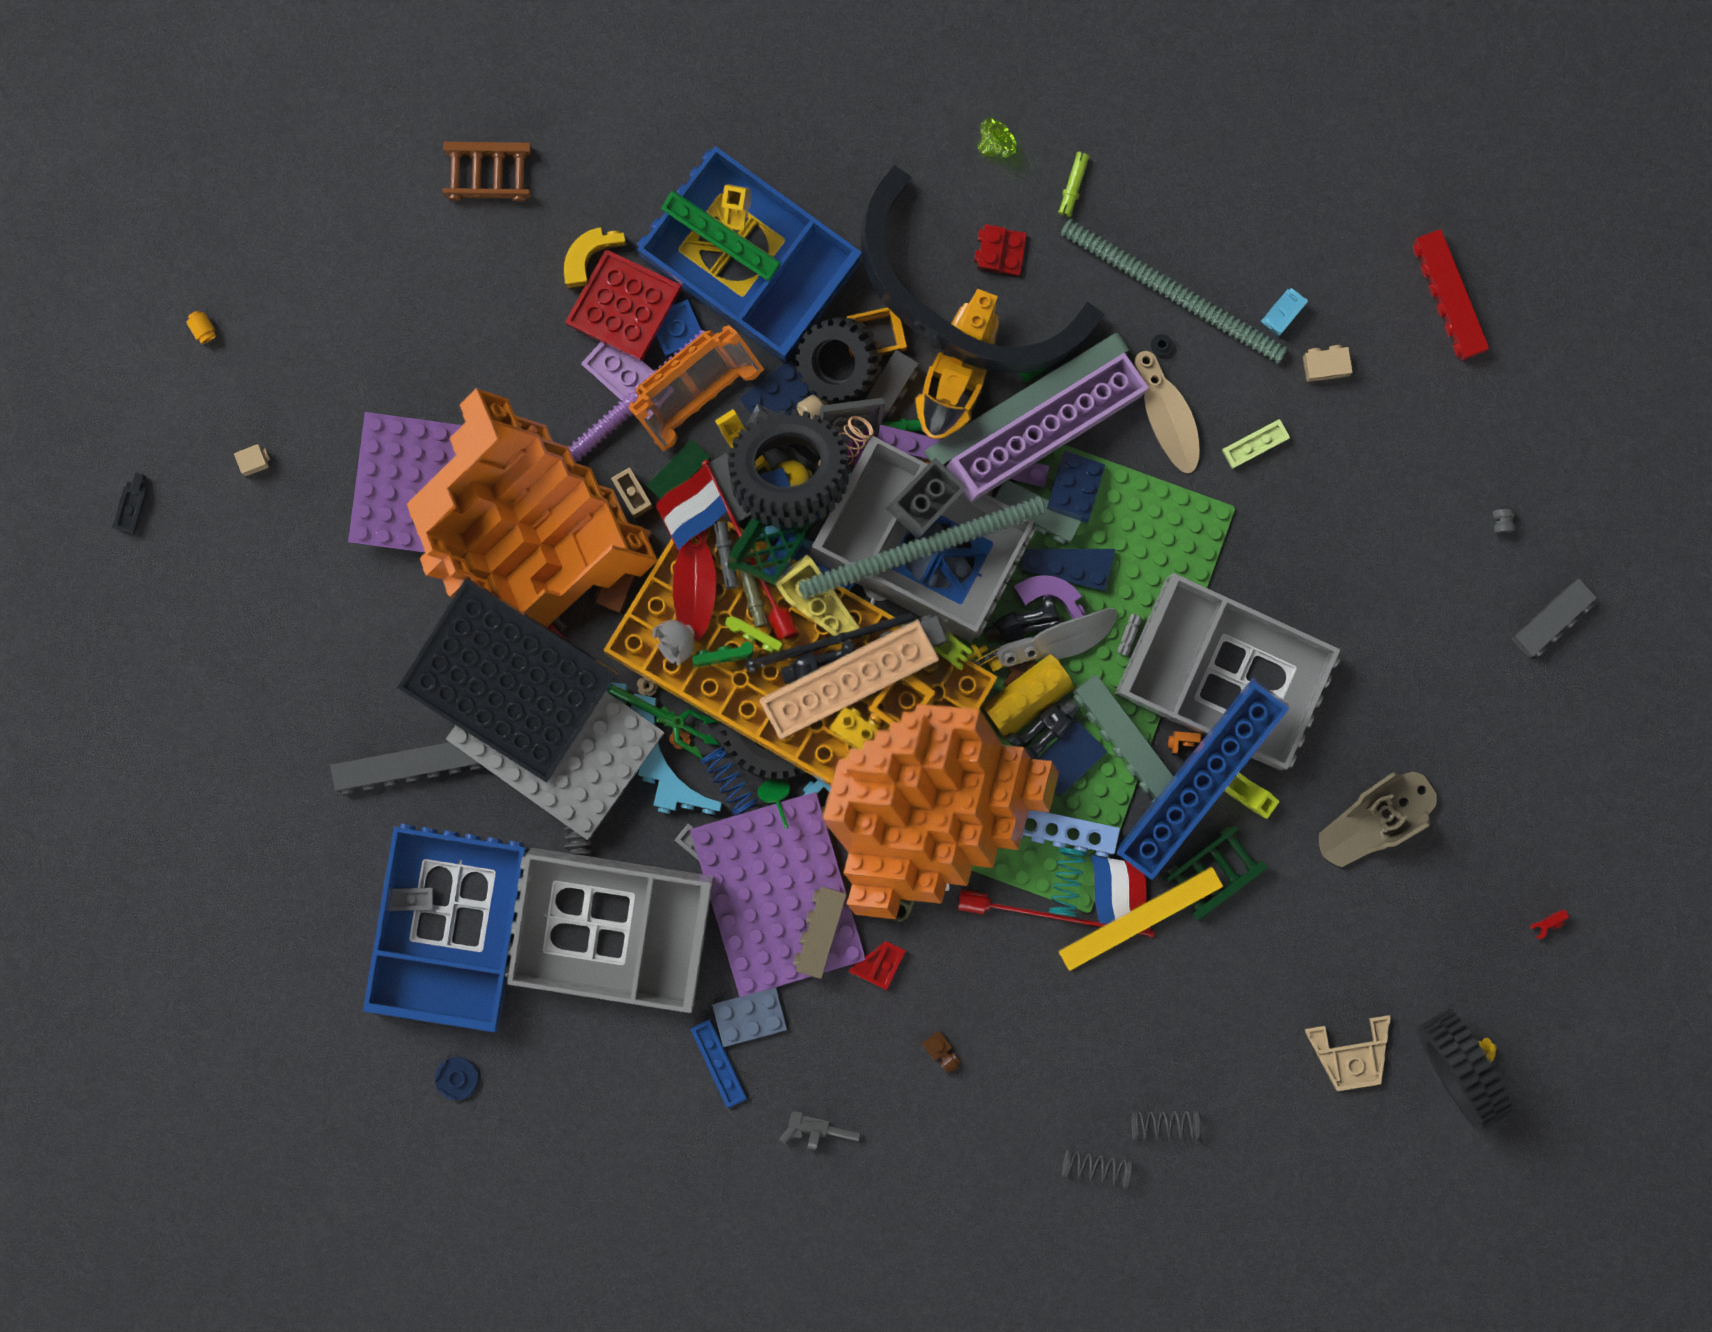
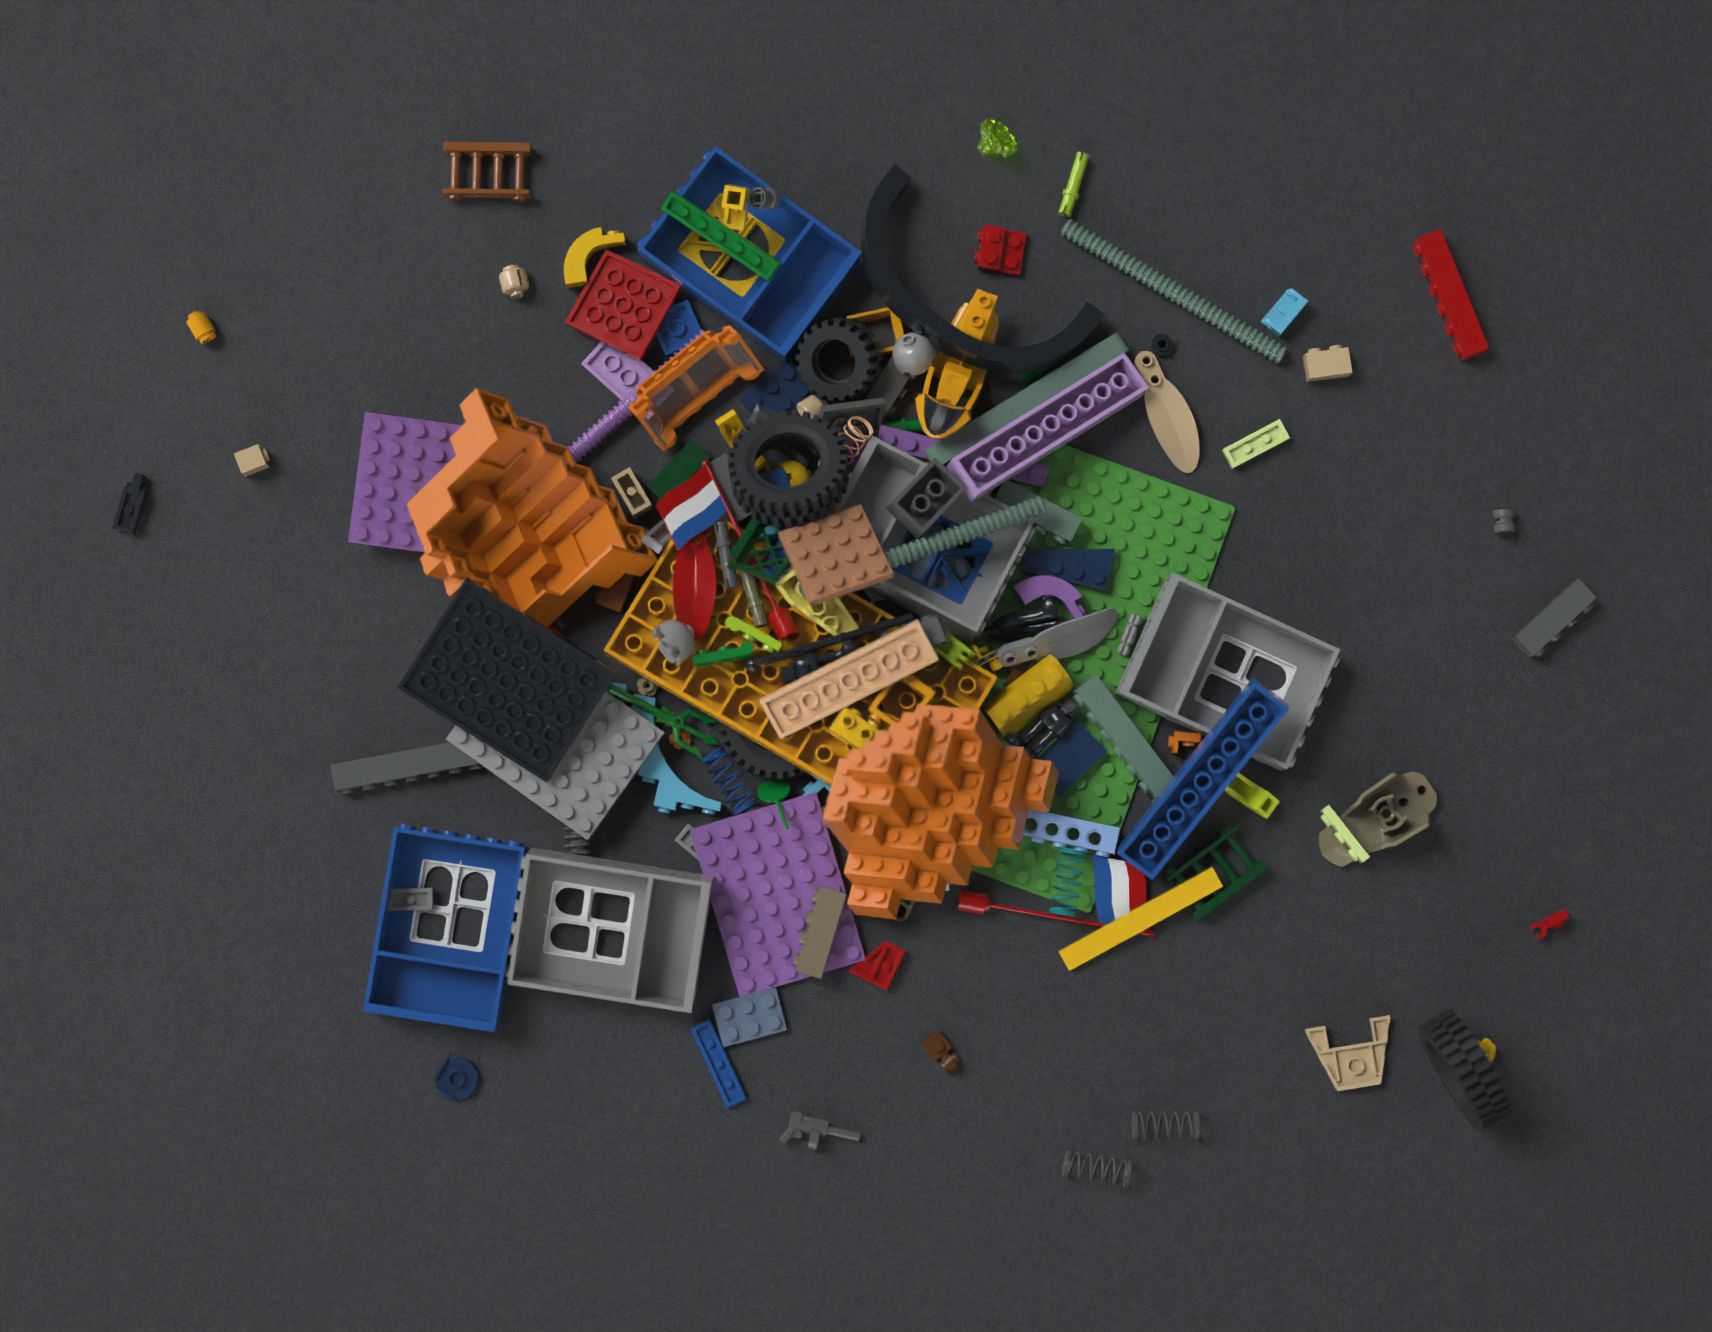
(514, 281): none -> tan head
(657, 537): none -> light grey plate
(765, 198): none -> dark grey wheel
(835, 555): none -> nougat plate
(913, 353): none -> light grey cylinder
(1075, 486): dark blue plate -> none
(1343, 834): none -> yellowish green plate

